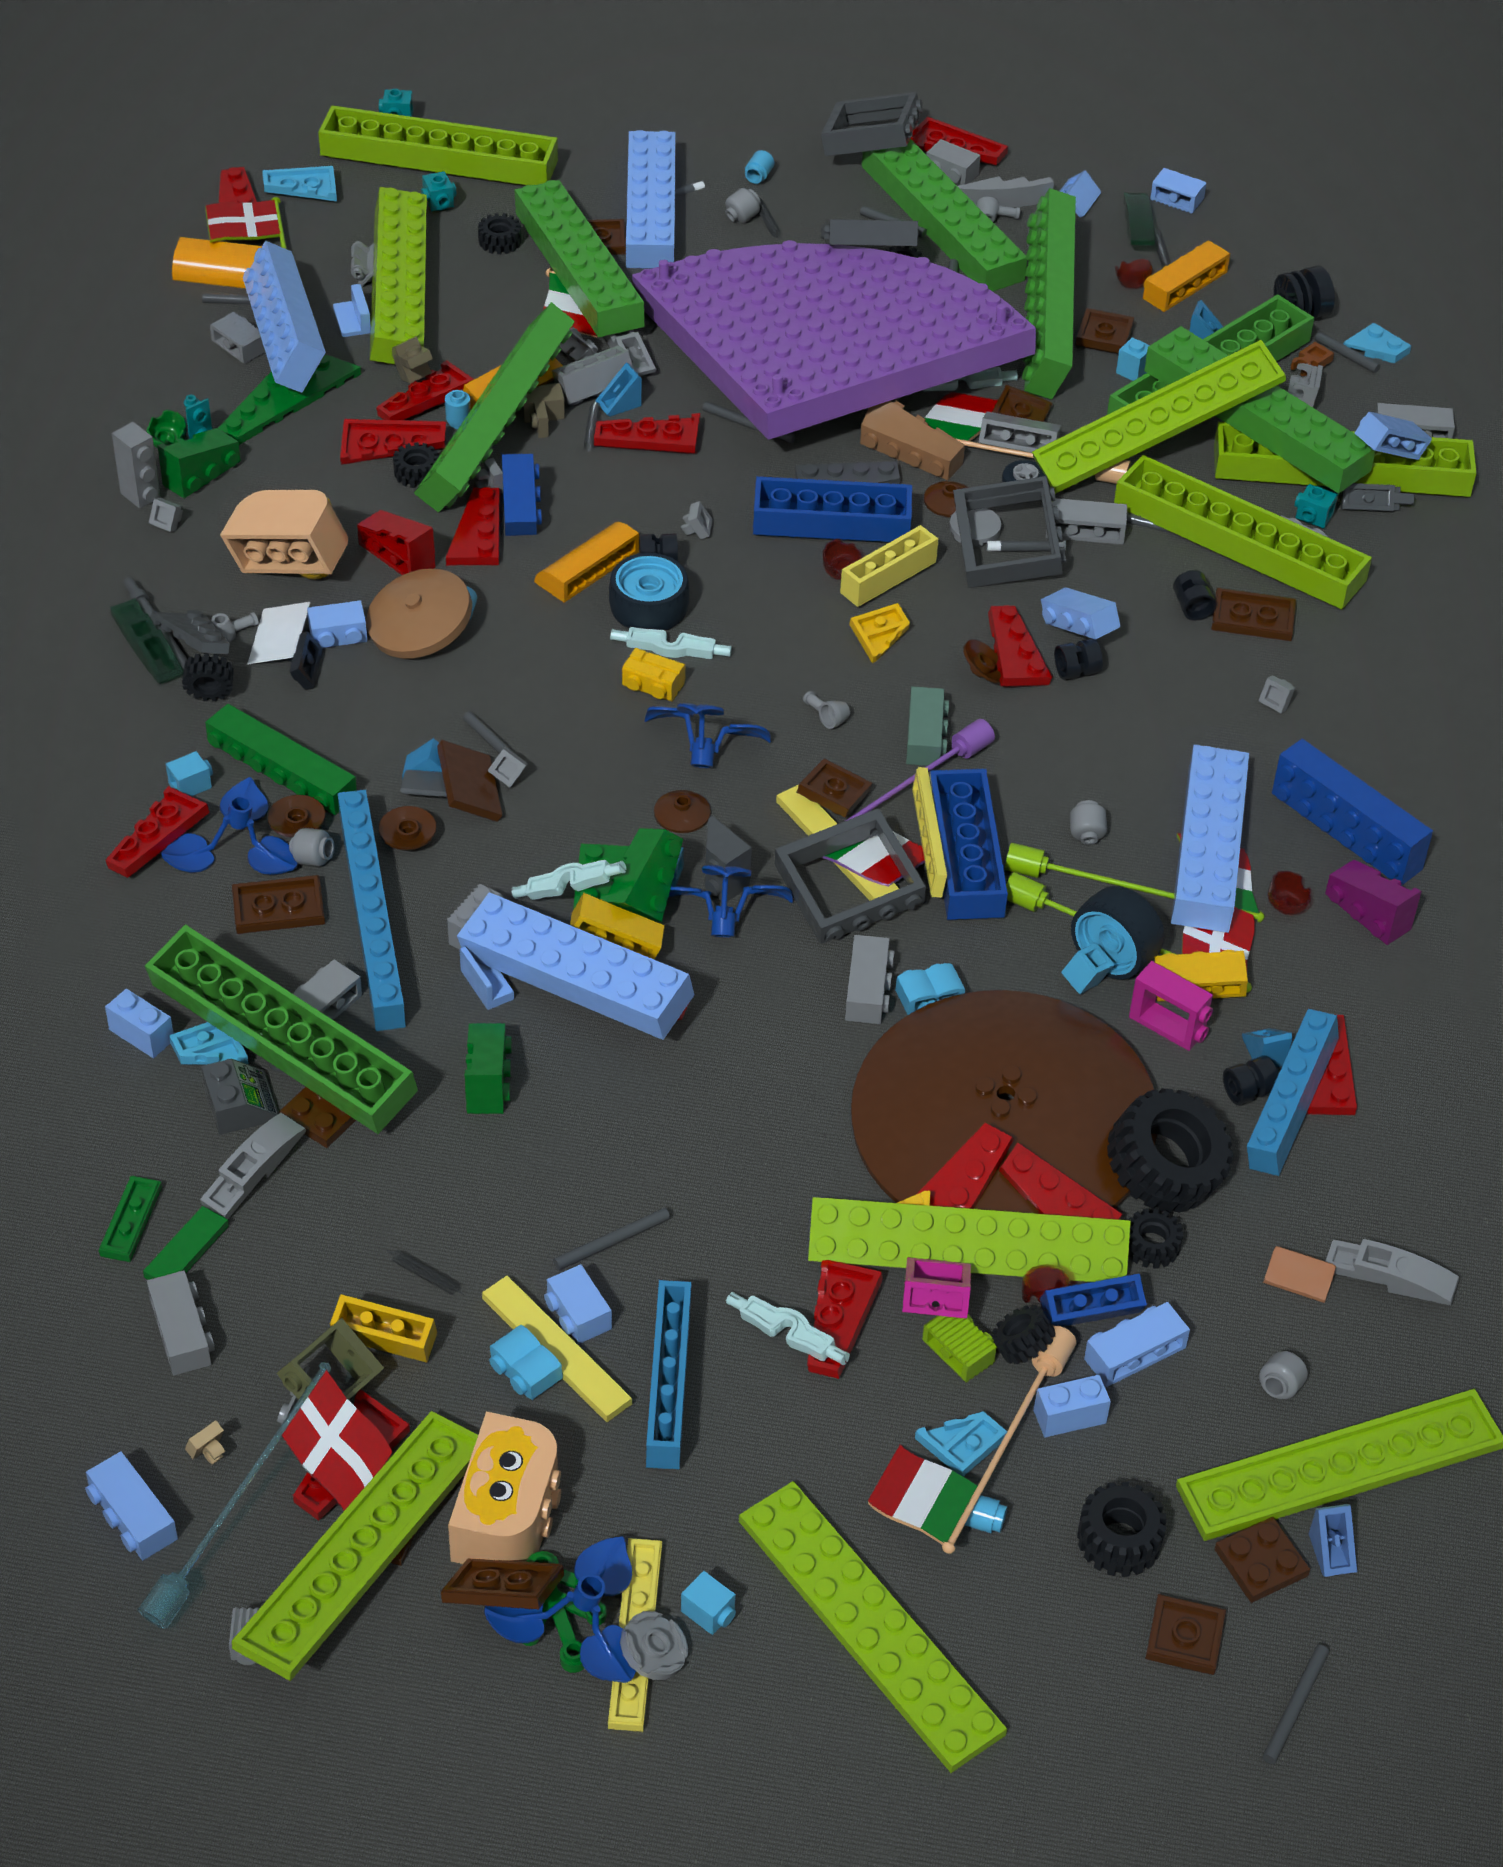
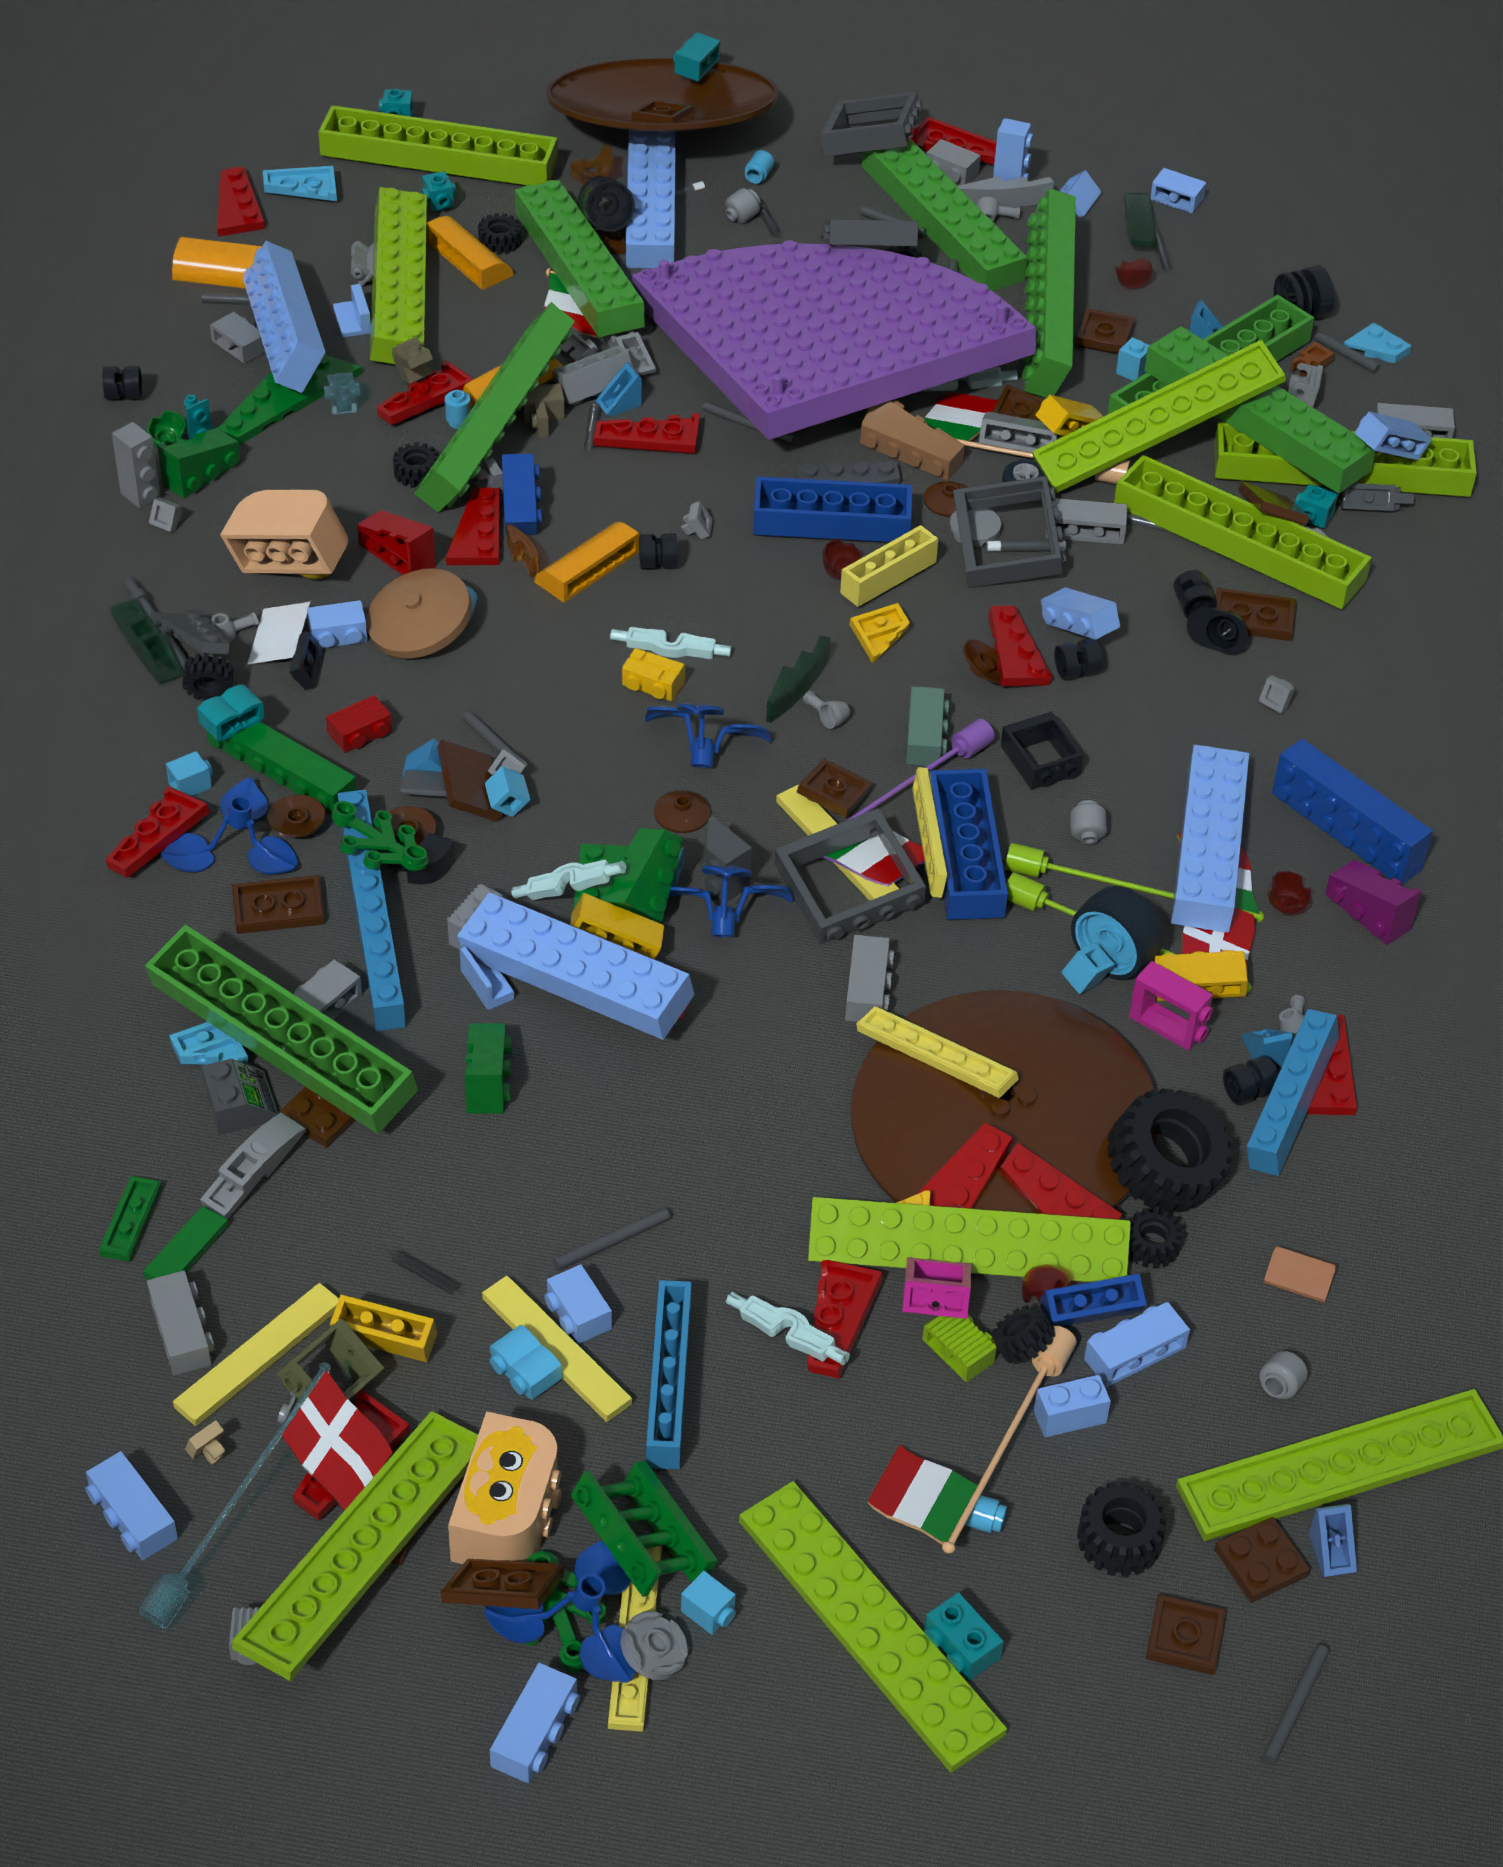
(131, 382): none -> black wheel
(139, 1023): light blue brick -> none
(230, 712): none -> teal brick
(245, 221): red flag -> none
(256, 1355): none -> light yellow tile
(311, 847): light grey head -> none
(342, 393): none -> clear light blue brick
(359, 723): none -> red brick
(381, 438): red wing -> none
(410, 855): none -> green plant
(440, 860): none -> black brick
(466, 252): none -> light orange brick
(507, 791): none -> medium azure brick
(522, 549): none -> clear orange slope
(534, 1723): none -> light blue brick
(602, 162): none -> clear orange helmet
(616, 211): none -> black wheel
(649, 591): wheel -> none
(653, 98): none -> reddish brown dish
(662, 1514): none -> green fence
(697, 56): none -> teal brick
(796, 681): none -> clear green slope
(927, 986): medium azure brick -> none
(937, 1051): none -> light yellow tile
(963, 1442): medium azure wing -> none
(963, 1636): none -> teal brick
(1012, 150): none -> light blue brick
(1044, 728): none -> black window
(1066, 415): none -> yellow brick
(1186, 276): light orange brick -> none
(1218, 630): none -> black piece
(1273, 503): none -> reddish brown tile
(1292, 1017): none -> light grey bar
(1398, 1269): light grey slope -> none

